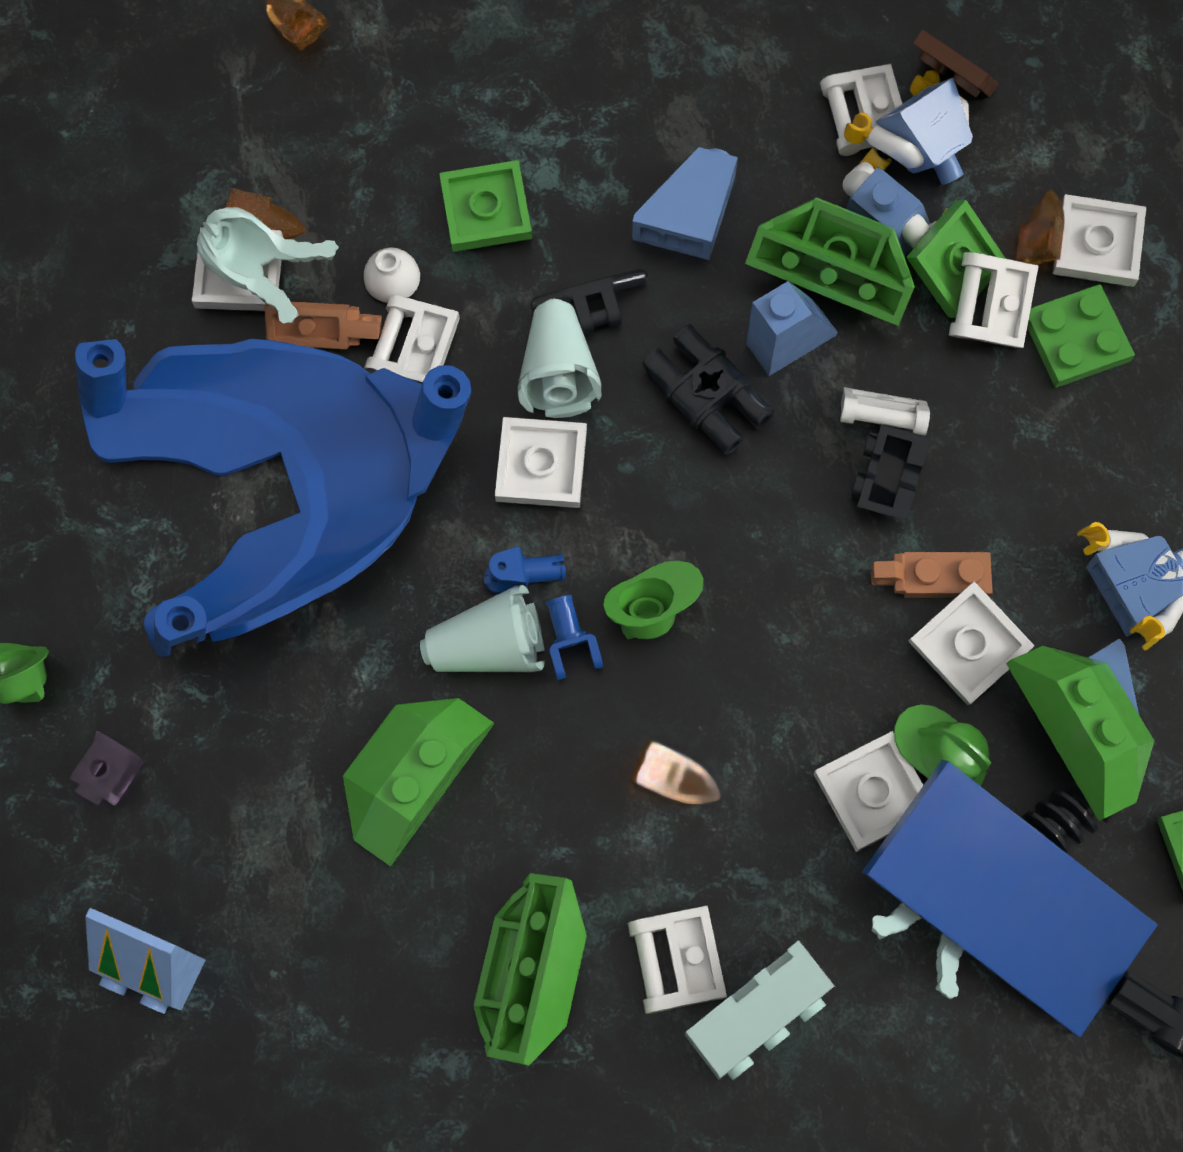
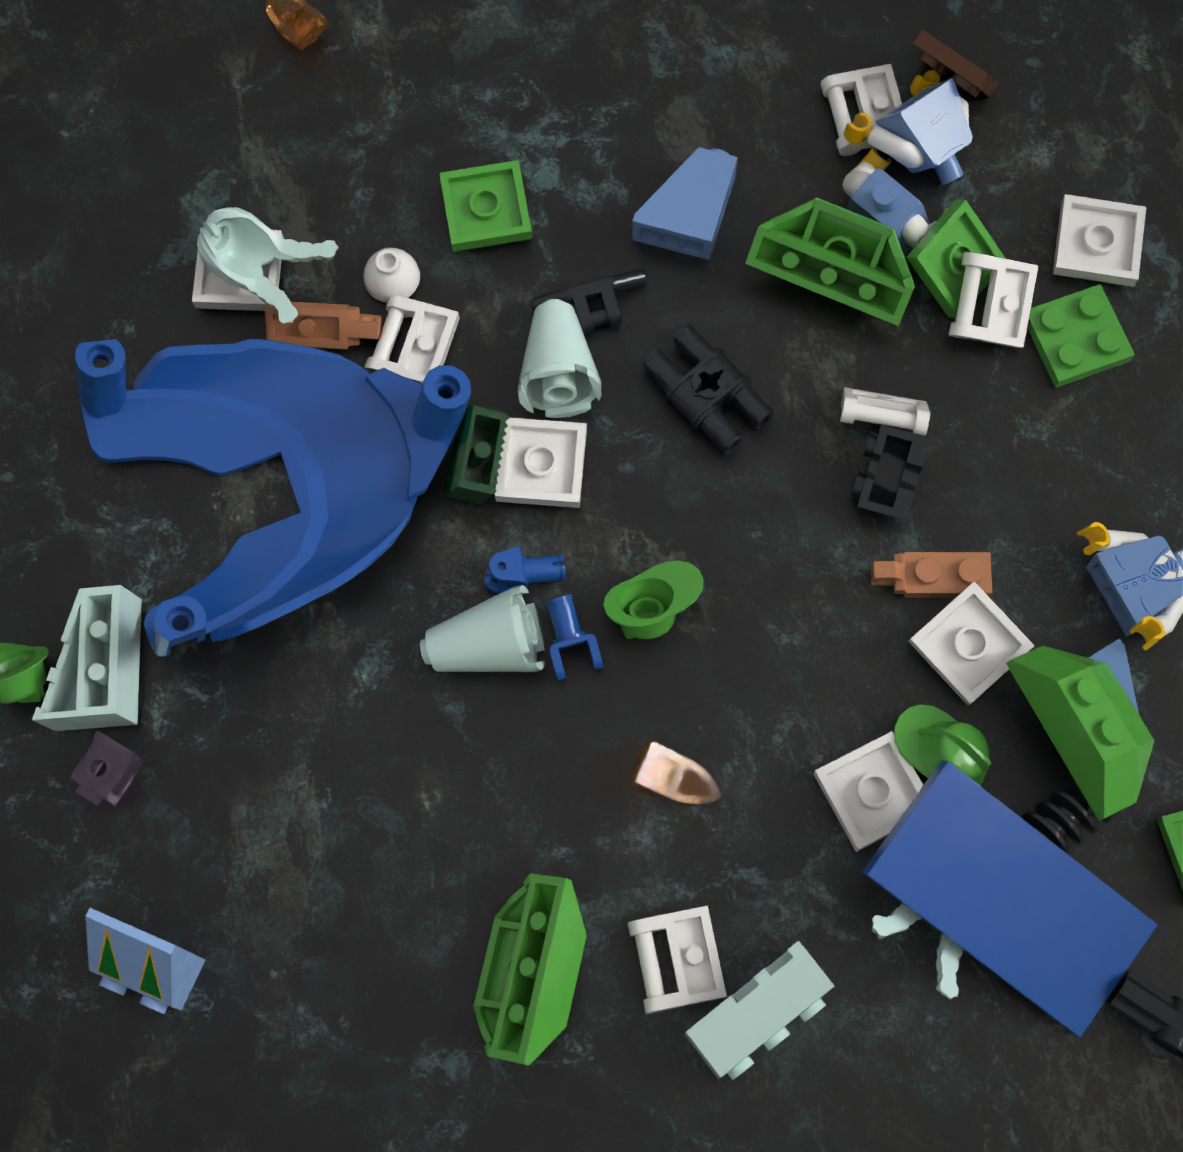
(98, 663): none -> light aqua wedge
(270, 214): clear orange plate -> none
(408, 771): bright green wedge -> none
(476, 455): none -> dark green brick
(786, 327): medium blue slope -> none
(1043, 235): clear orange plate -> none

